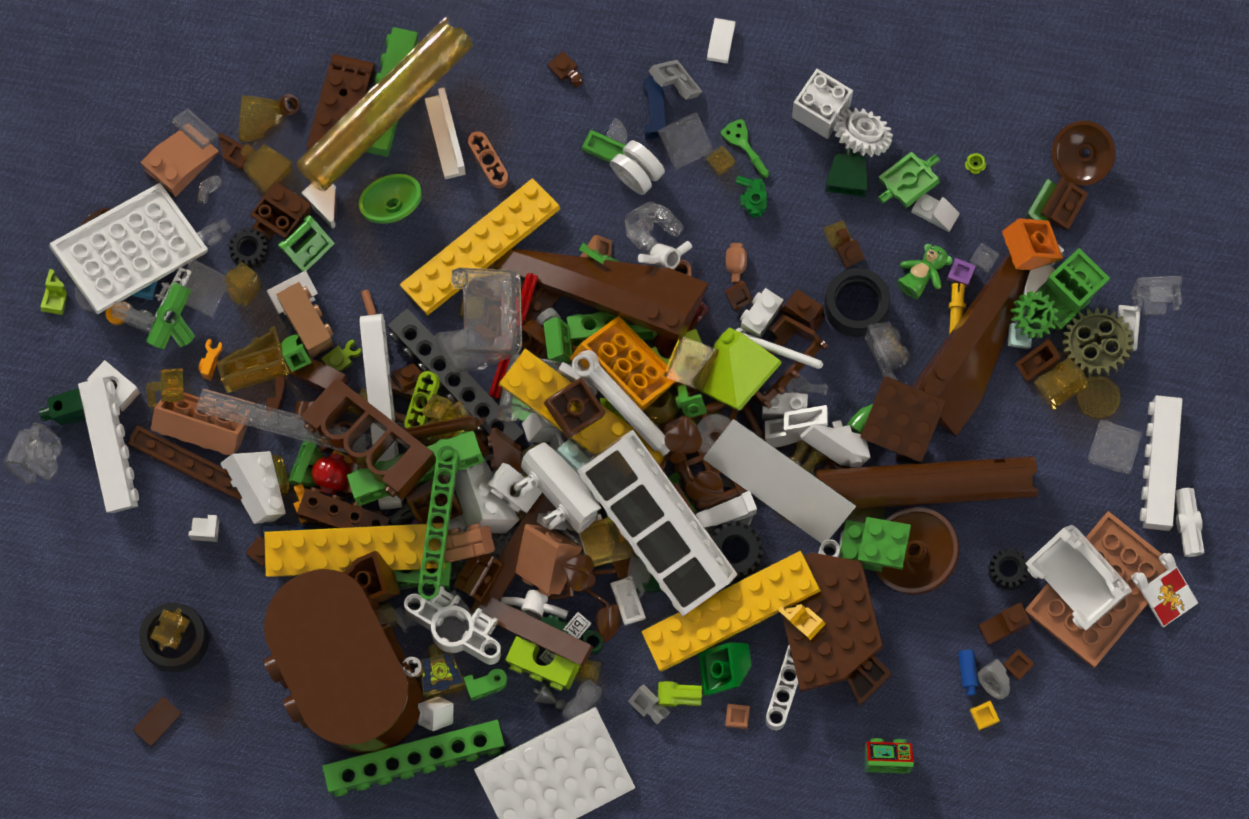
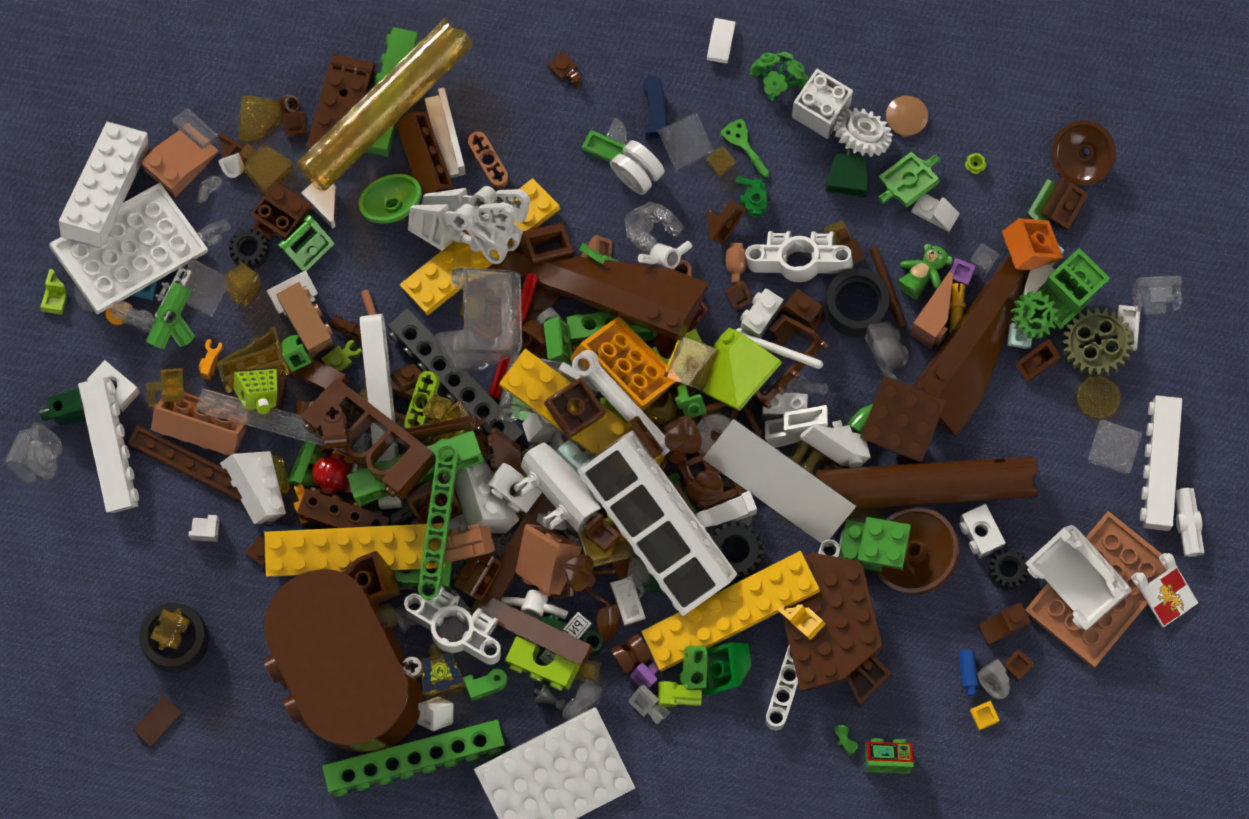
(103, 184): none -> white brick
(232, 165): none -> white tile
(256, 388): none -> lime torso
(294, 123): none -> reddish brown plate
(335, 430): none -> reddish brown piece
(351, 330): none -> reddish brown pin
(424, 153): none -> reddish brown brick
(450, 212): none -> white piece
(544, 236): none -> reddish brown tile
(601, 533): none -> reddish brown bracket
(630, 654): none -> reddish brown wheel
(645, 436): none -> reddish brown slope
(645, 675): none -> medium lavender tile
(674, 73): light grey plate -> none
(694, 667): none -> bright green leg
(722, 225): none -> reddish brown slope
(737, 716): nougat tile -> none
(773, 256): none -> white piece
(777, 82): none -> bright green plant
(849, 745): none -> bright green piece
(883, 274): none -> reddish brown bar
(906, 116): none -> medium nougat dish
(931, 323): none -> nougat slope
(981, 518): none -> white brick
(1061, 383): clear yellow brick -> none

